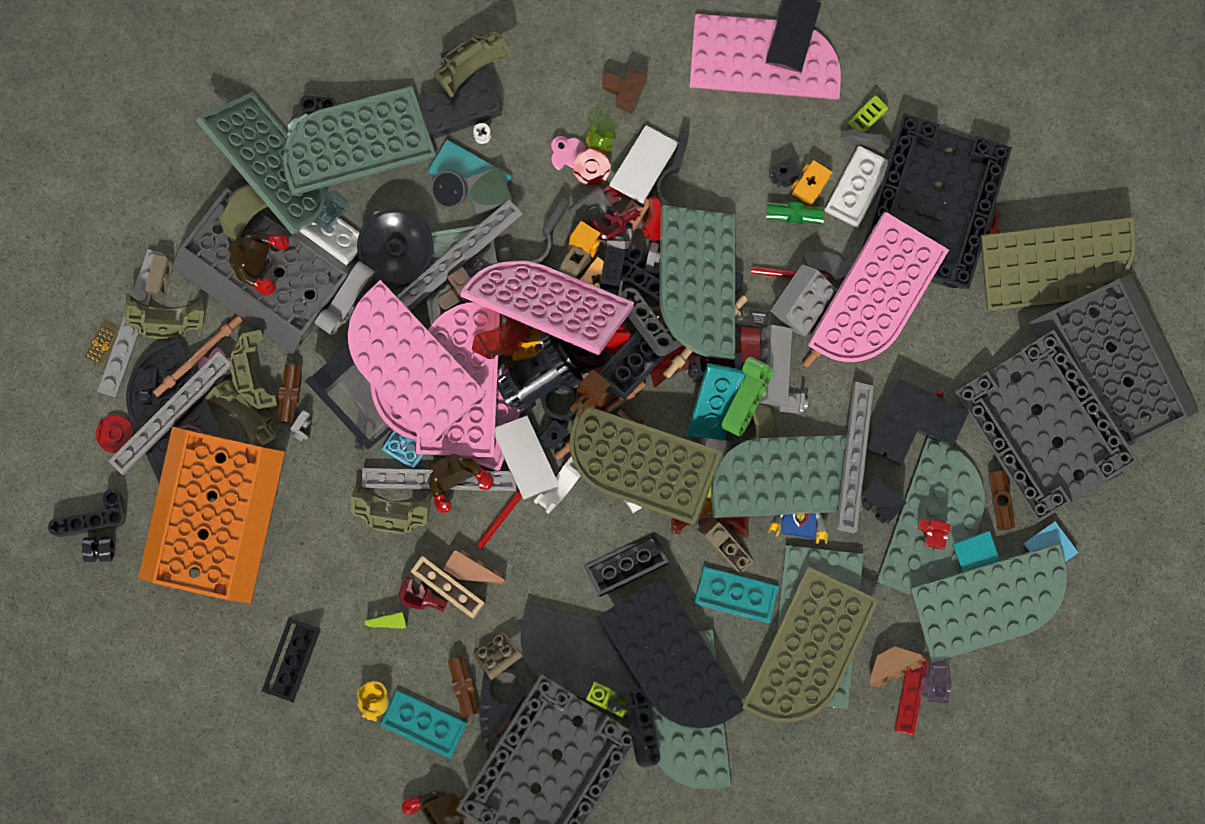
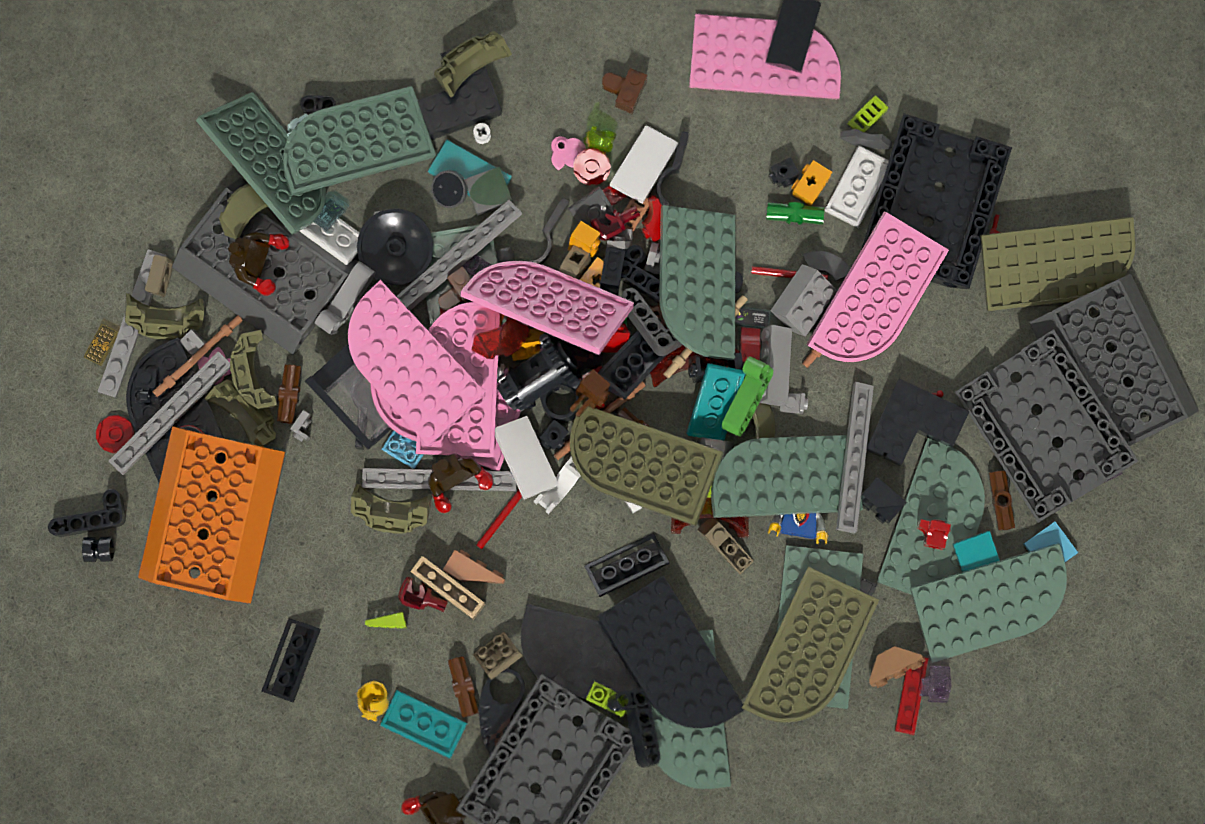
(192, 341): none -> light grey bracket
(736, 594): teal tile -> none

